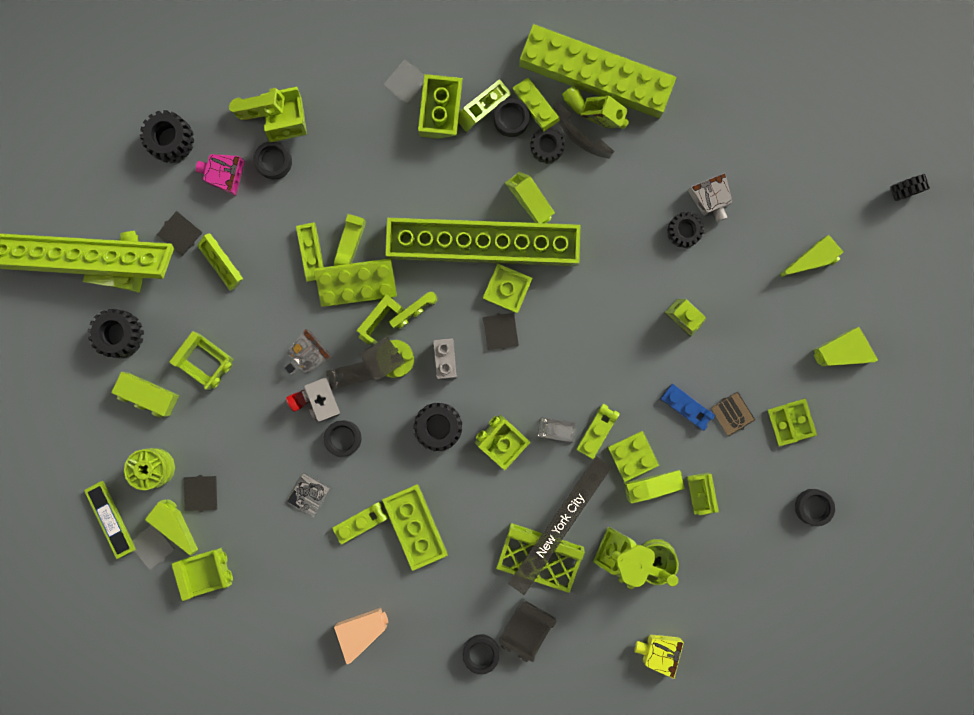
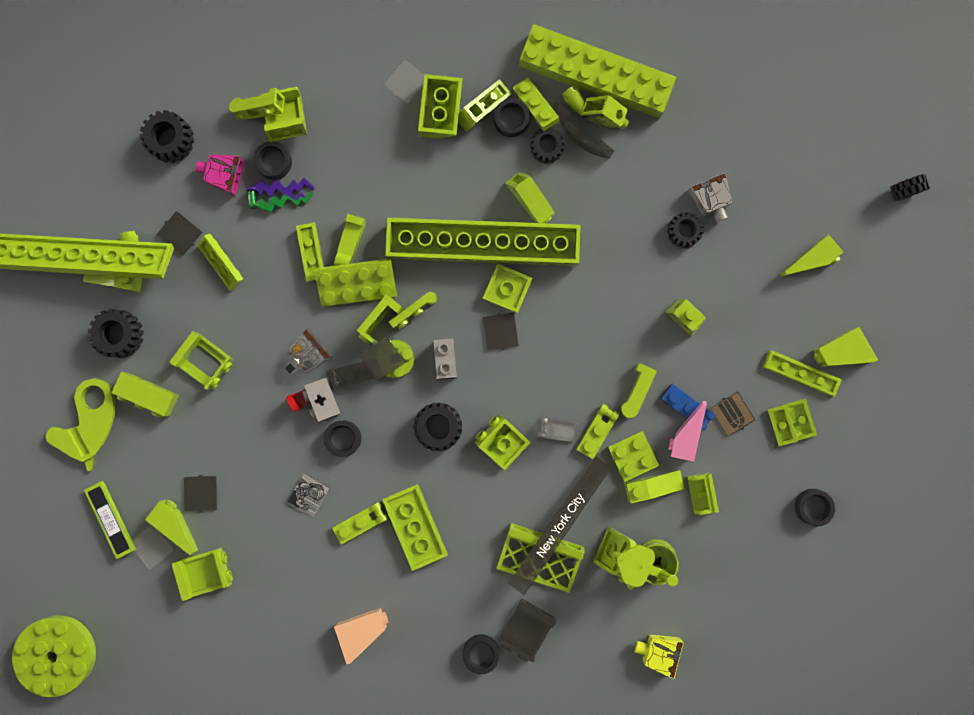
(37, 666): none -> lime piece
(94, 425): none -> lime animal
(160, 468): lime wheel -> none
(287, 194): none -> piece
(638, 393): none -> lime leg
(687, 437): none -> bright pink slope
(801, 373): none -> lime tile

